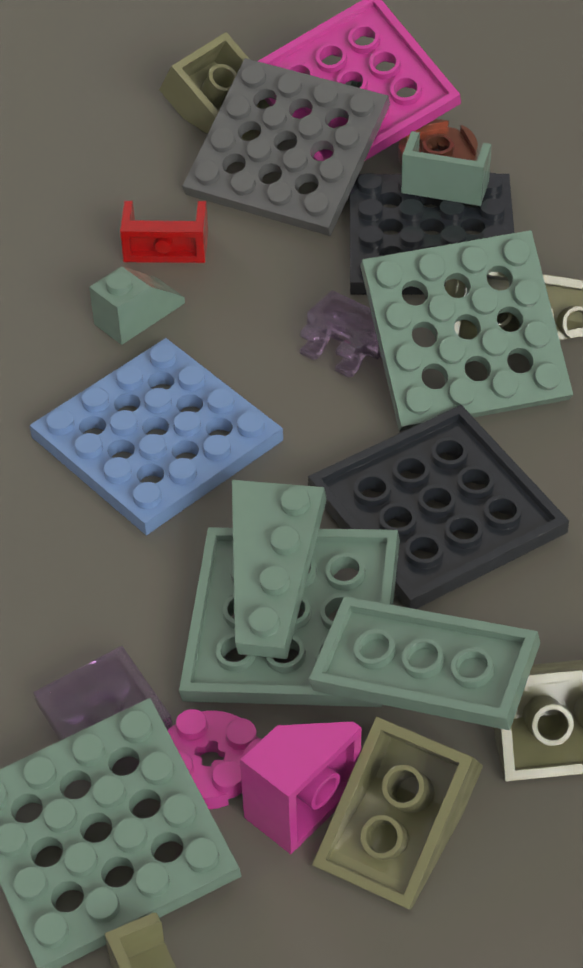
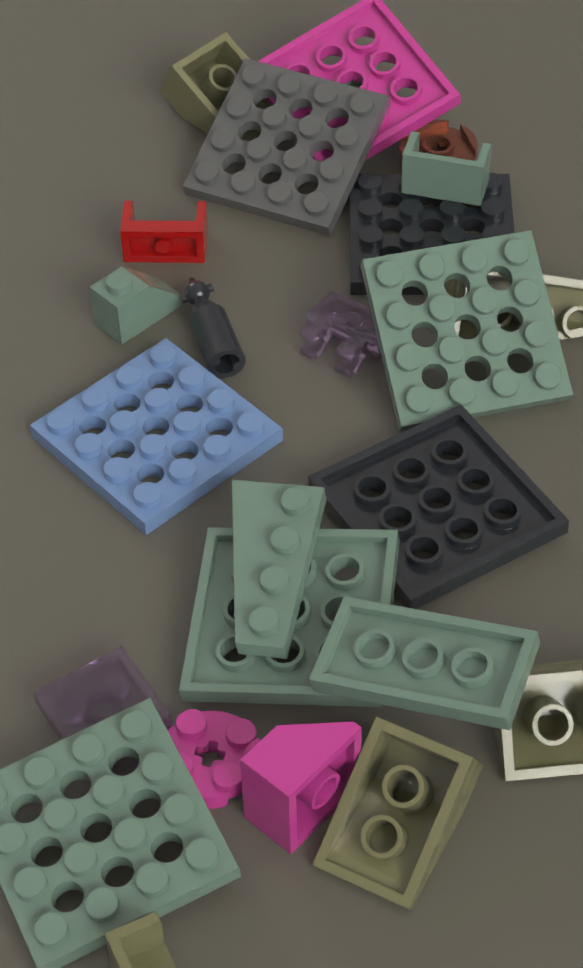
(213, 331): none -> black wheel

